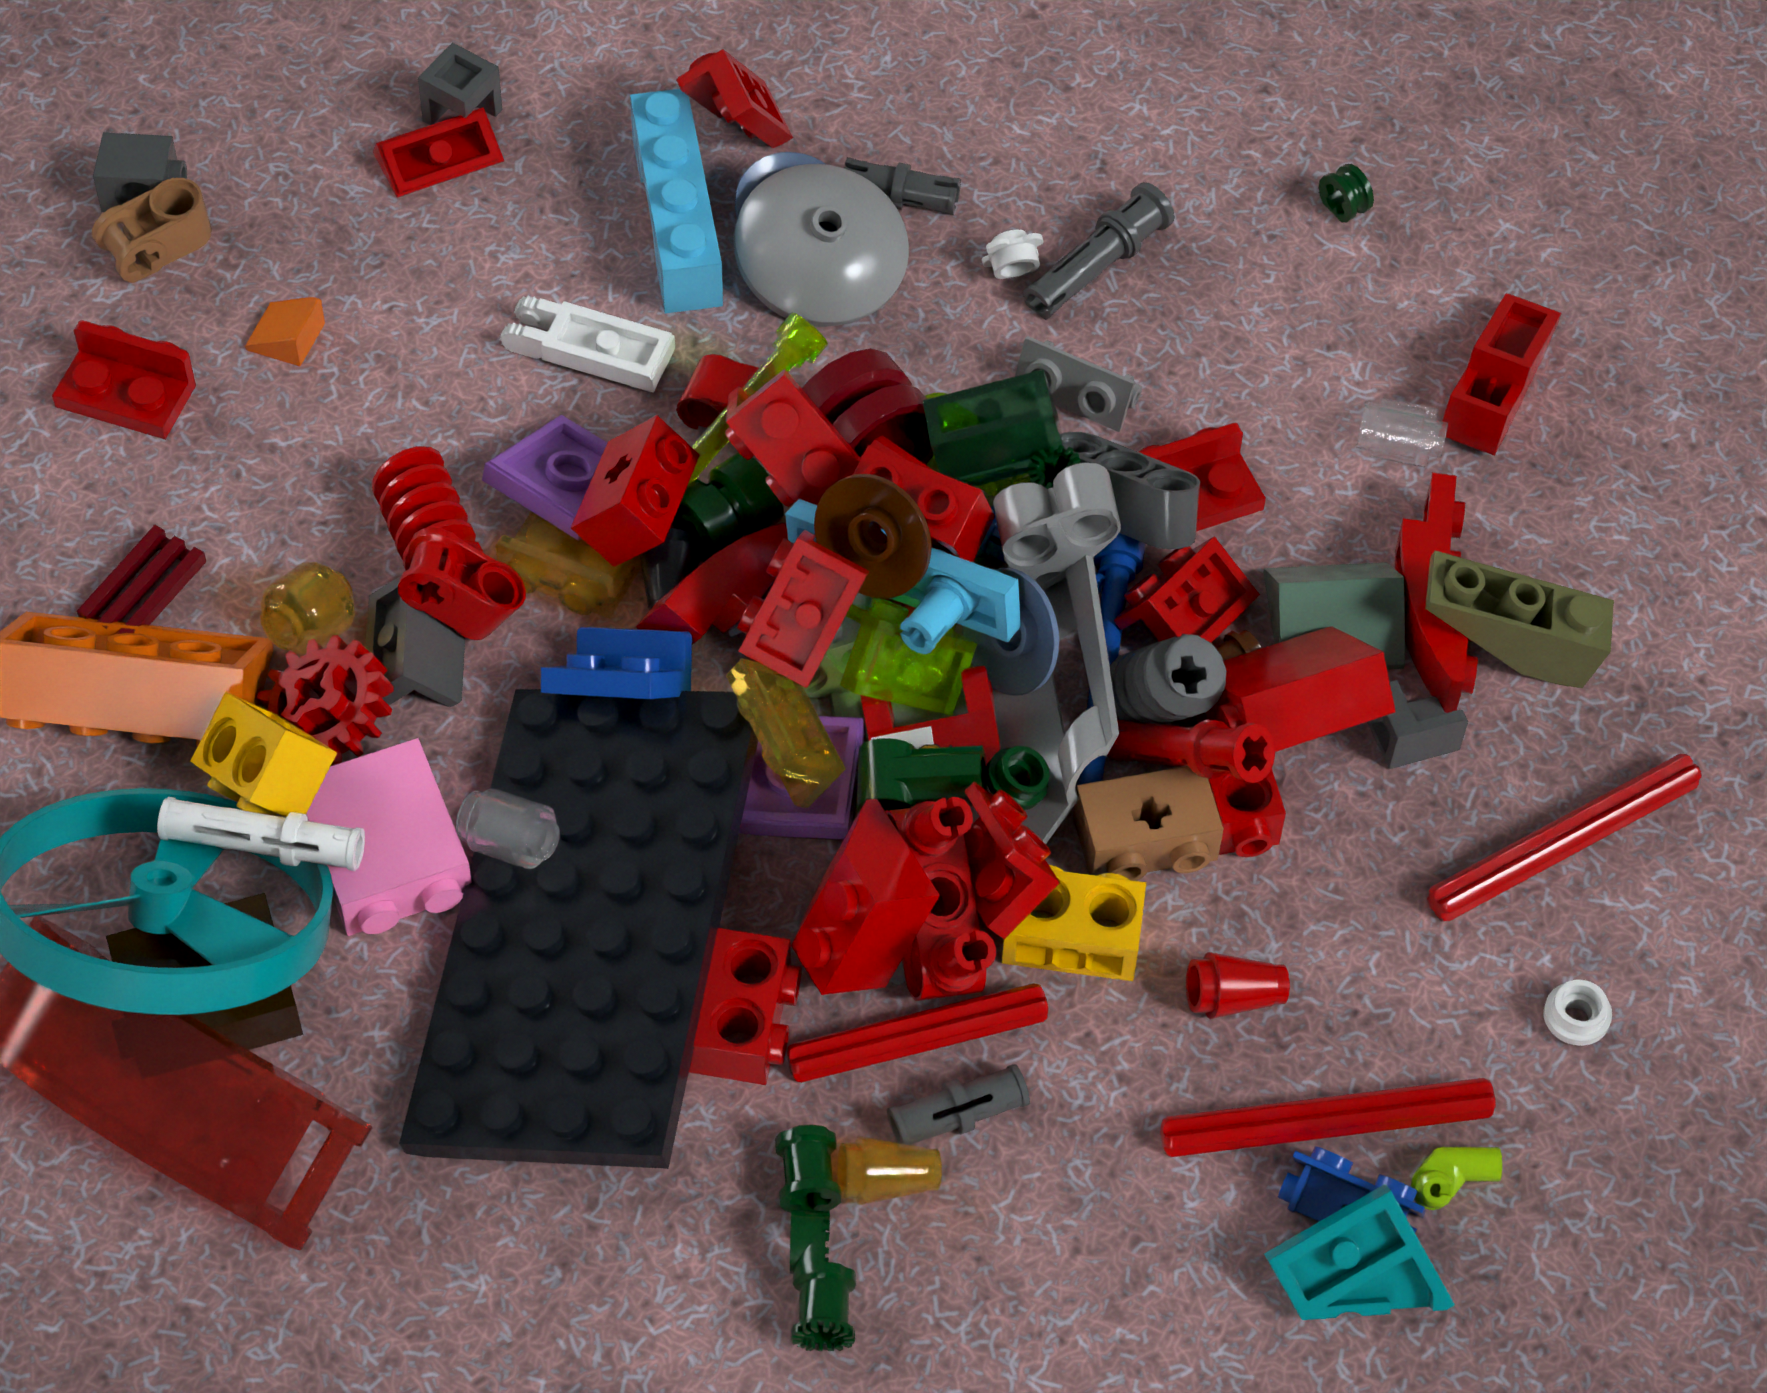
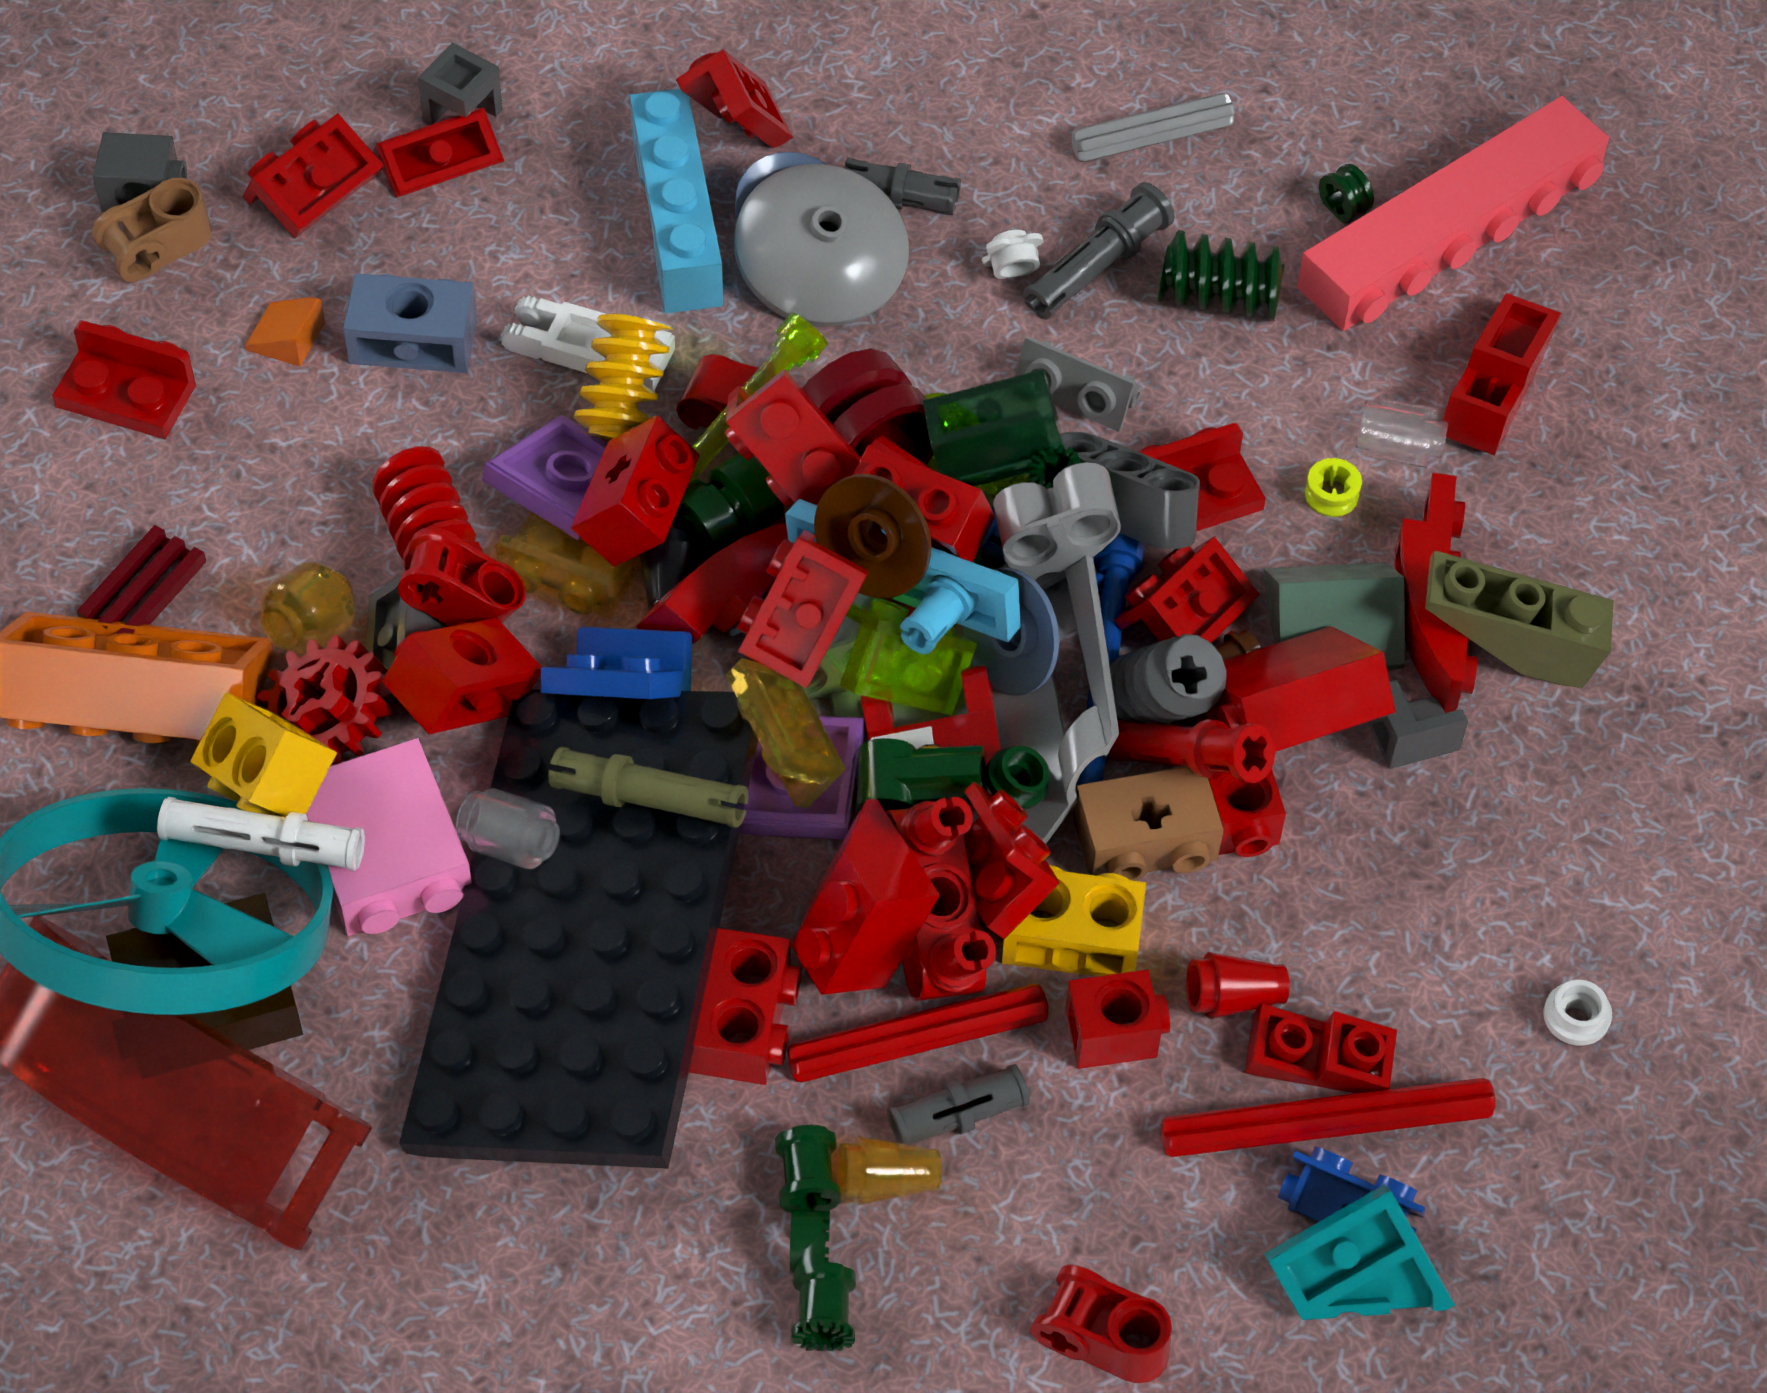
(313, 175): none -> red bracket
(410, 323): none -> sand blue brick
(461, 674): none -> red brick
(621, 375): none -> yellow piece
(622, 781): none -> olive pin
(1092, 1319): none -> red piece
(1102, 1042): none -> red brick
(1152, 127): none -> light grey axle
(1222, 275): none -> dark green piece
(1330, 1054): none -> red slope
(1333, 470): none -> neon yellow bush
(1450, 1168): lime arm -> none
(1452, 214): none -> coral brick
(1563, 837): red axle -> none

